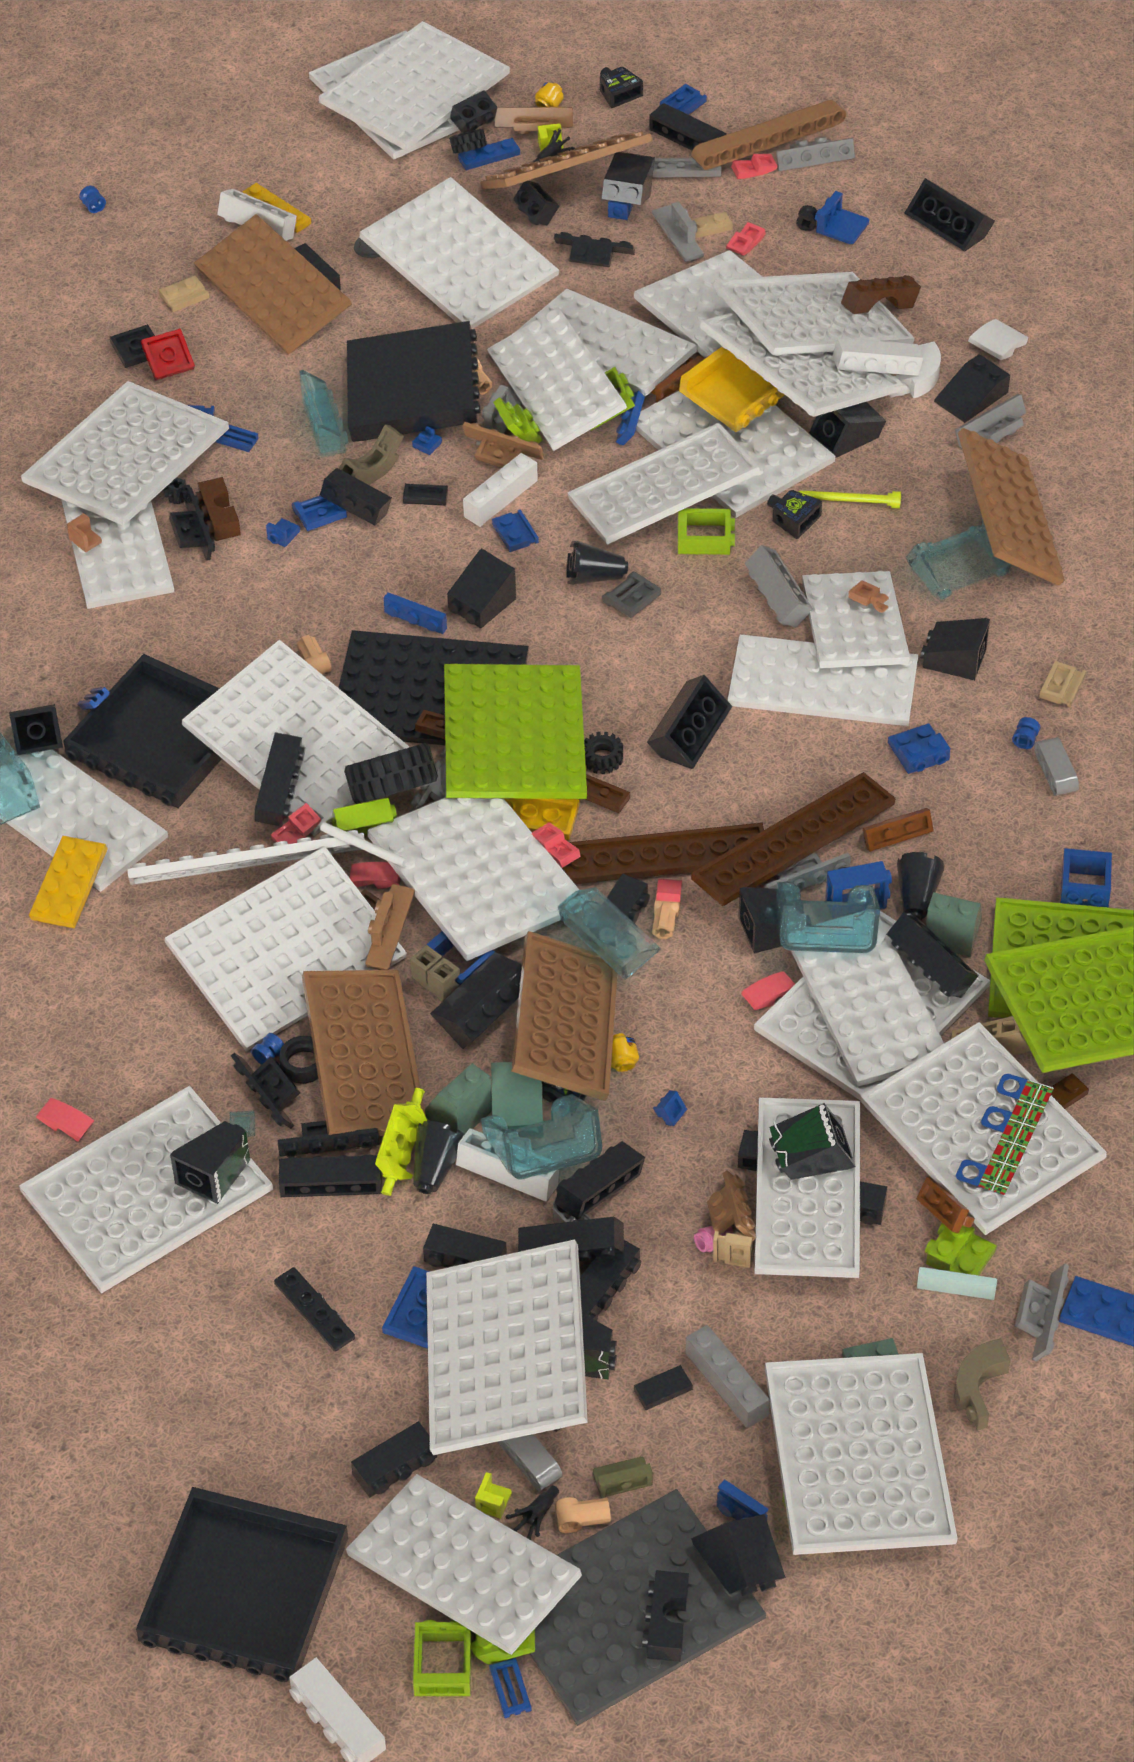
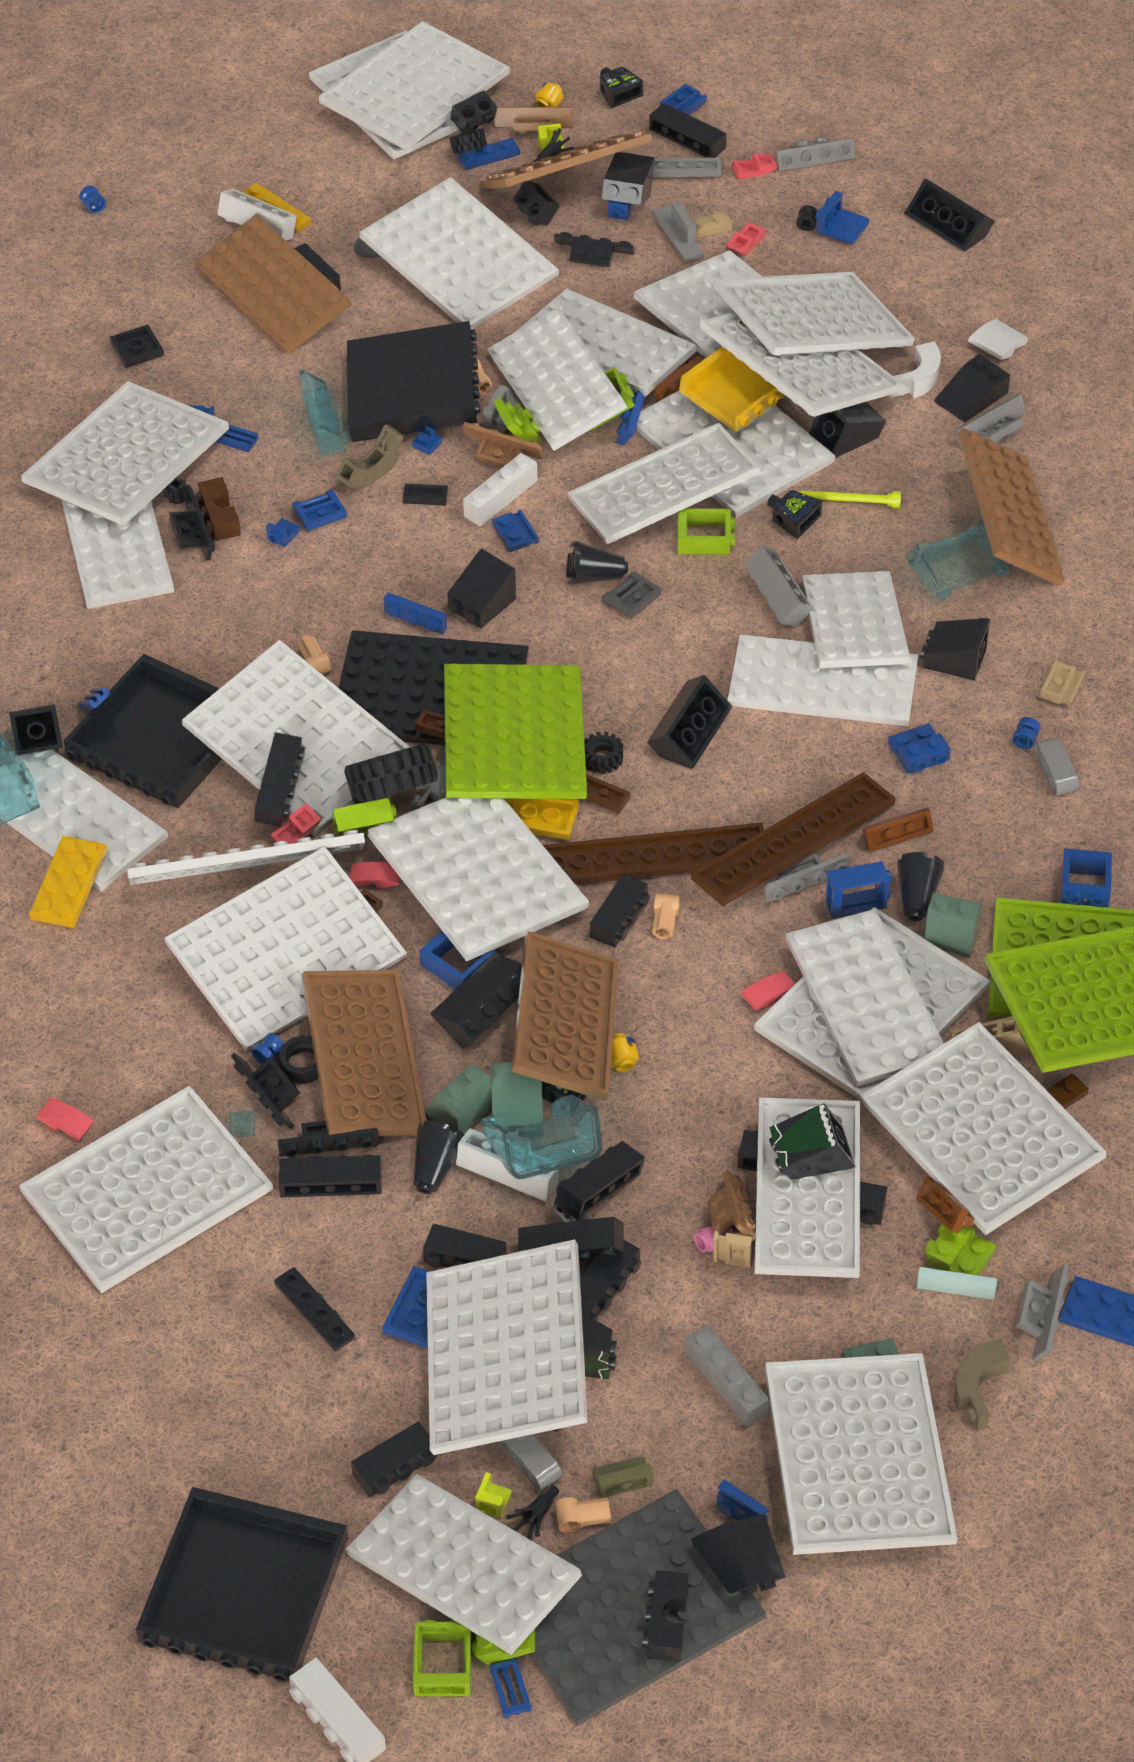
(81, 533): nougat panel -> none
(167, 354): red plate -> none
(184, 293): tan plate -> none
(211, 1161): black slope -> none
(355, 496): black brick -> none
(363, 844): white bar -> none
(388, 926): medium nougat bracket -> none
(399, 1141): neon yellow plate -> none
(434, 972): dark tan hips -> none
(556, 845): coral slope -> none
(607, 931): clear light blue slope -> none
(663, 1387): black tile -> none
(669, 890): coral slope -> none
(670, 1108): blue tile -> none
(759, 917): black slope -> none
(768, 134): medium nougat beam -> none
(827, 924): clear light blue windscreen -> none
(864, 294): reddish brown arch -> none
(867, 593): nougat plate -> none
(877, 356): white brick -> none
(931, 955): black brick -> none
(1017, 1132): piece -> none

